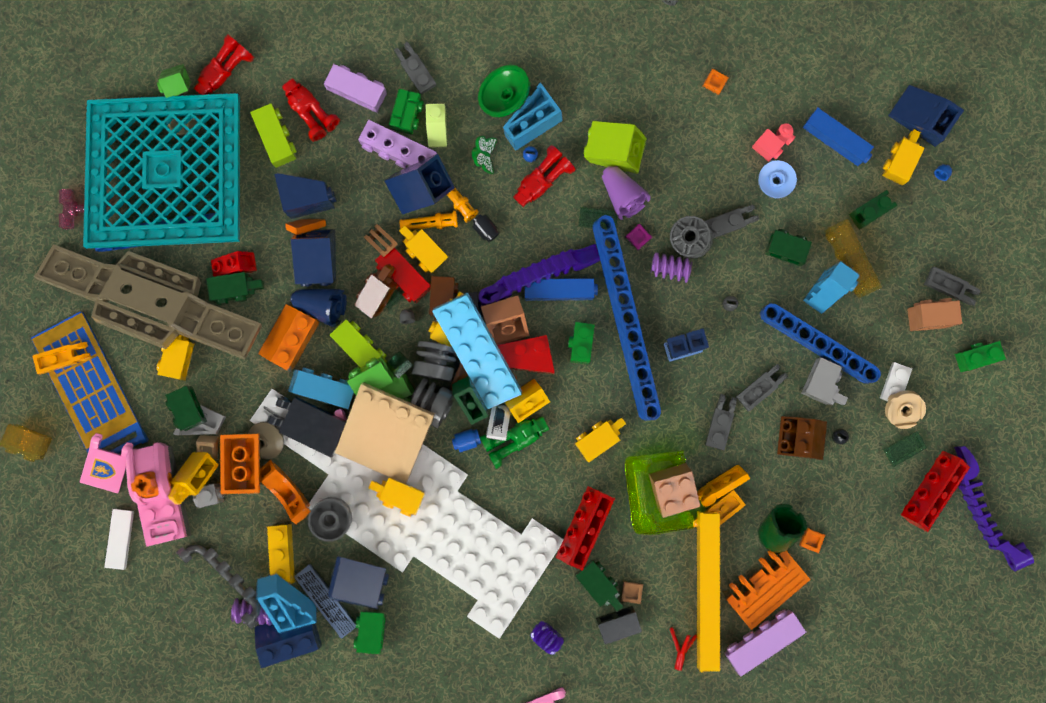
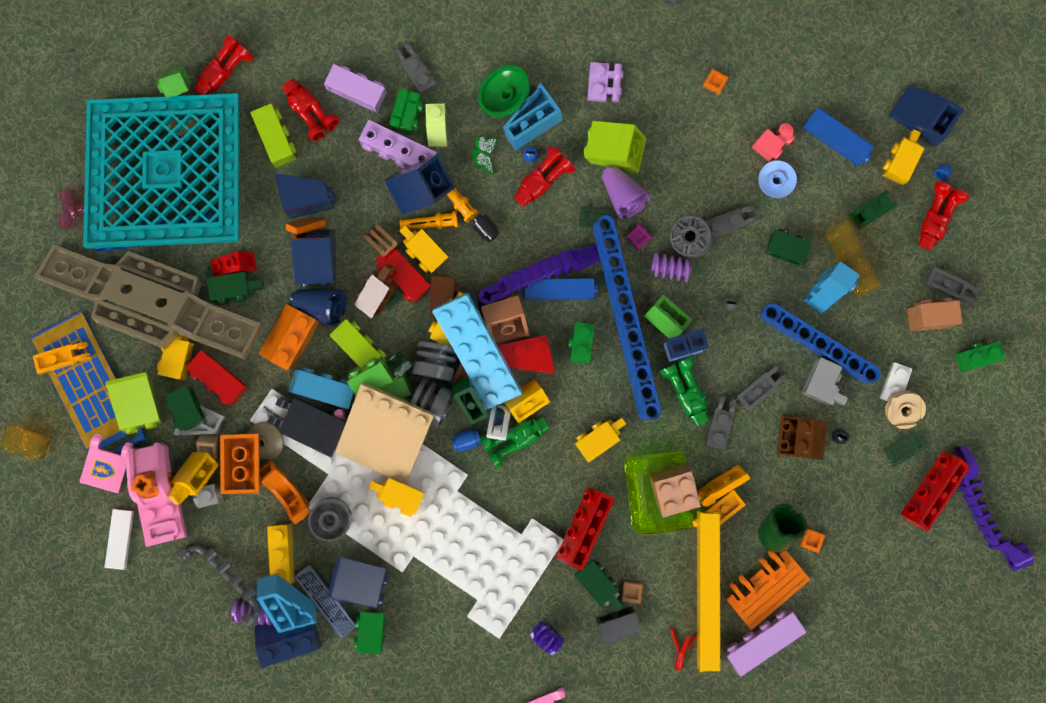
(134, 402): none -> lime slope
(217, 378): none -> red brick
(407, 316): dark grey hinge -> none
(598, 82): none -> lavender plate
(667, 317): none -> bright green brick
(692, 399): none -> green piece
(935, 225): none -> red piece

